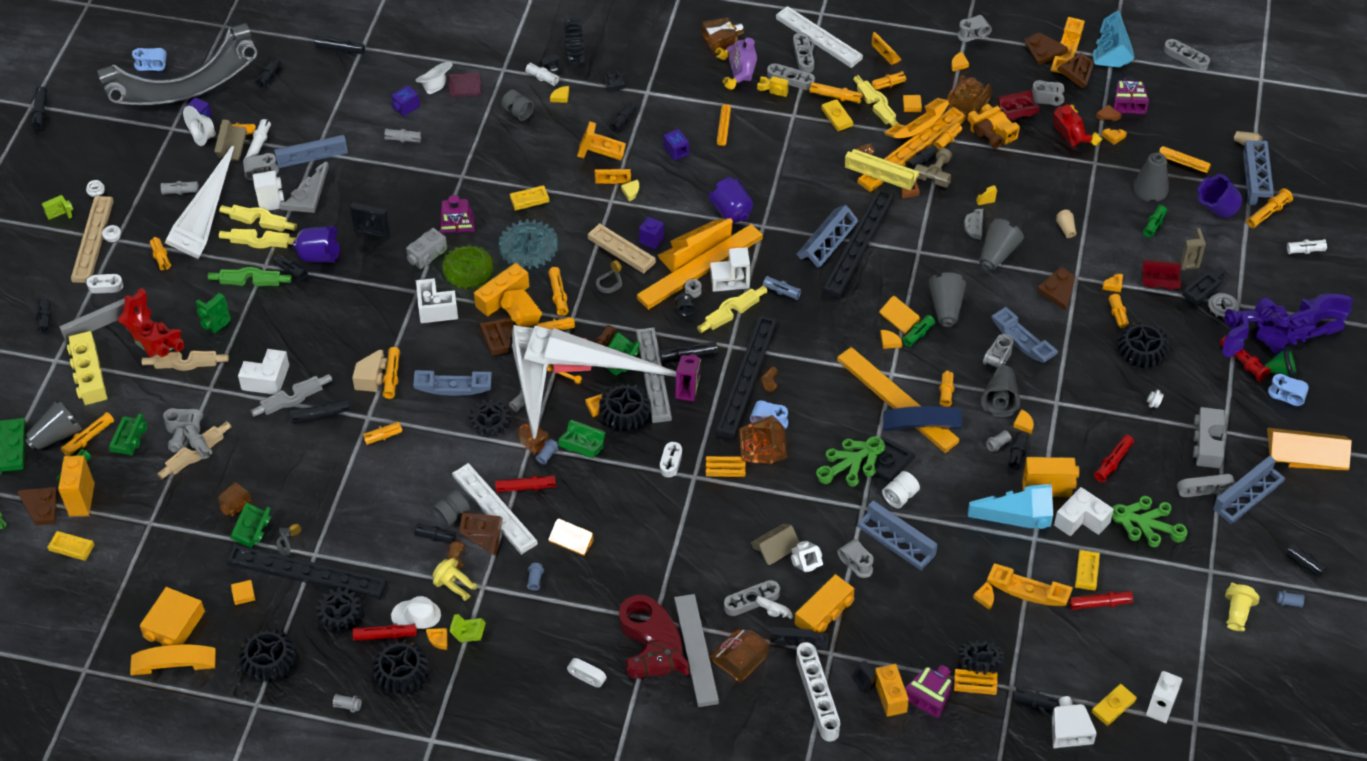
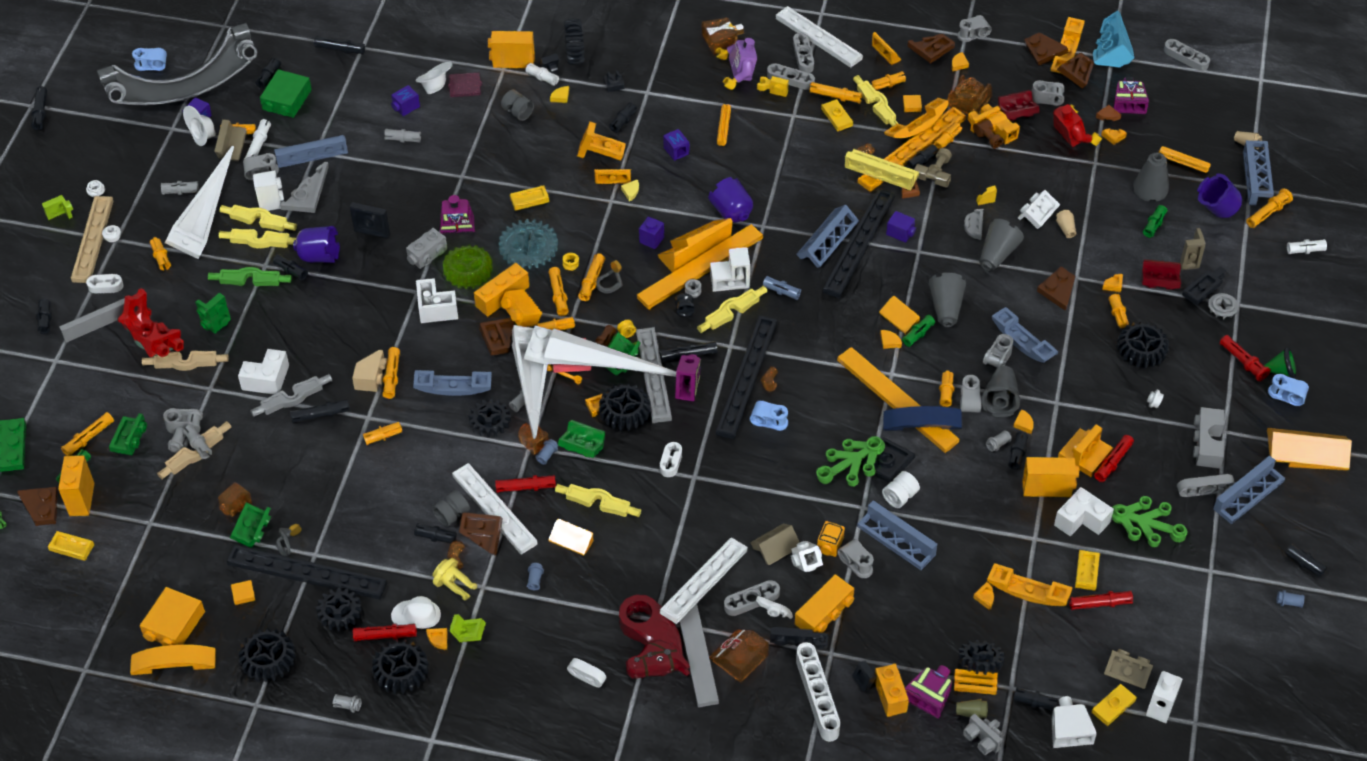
(53, 426): dark grey cone -> none
(87, 368): light yellow brick -> none
(285, 93): none -> green brick
(511, 49): none -> light orange brick
(570, 256): none -> yellow bush
(588, 496): none -> light yellow piece
(589, 283): none -> light orange pin
(621, 248): tan plate -> none
(626, 328): none -> yellow bush
(703, 580): none -> white tile
(726, 464): light orange tile -> none
(763, 441): clear orange slope -> none
(830, 538): none -> light orange brick
(901, 227): none -> dark purple brick
(932, 47): none -> reddish brown wing
(970, 394): none -> light grey piece
(971, 707): none -> olive cone
(986, 731): none -> light grey hips
(1025, 509): medium azure wedge -> none
(1039, 209): none -> white bracket
(1087, 450): none -> light orange bracket
(1128, 669): none -> dark tan bracket
(1241, 600): light yellow piece -> none
(1280, 328): dark purple piece -> none

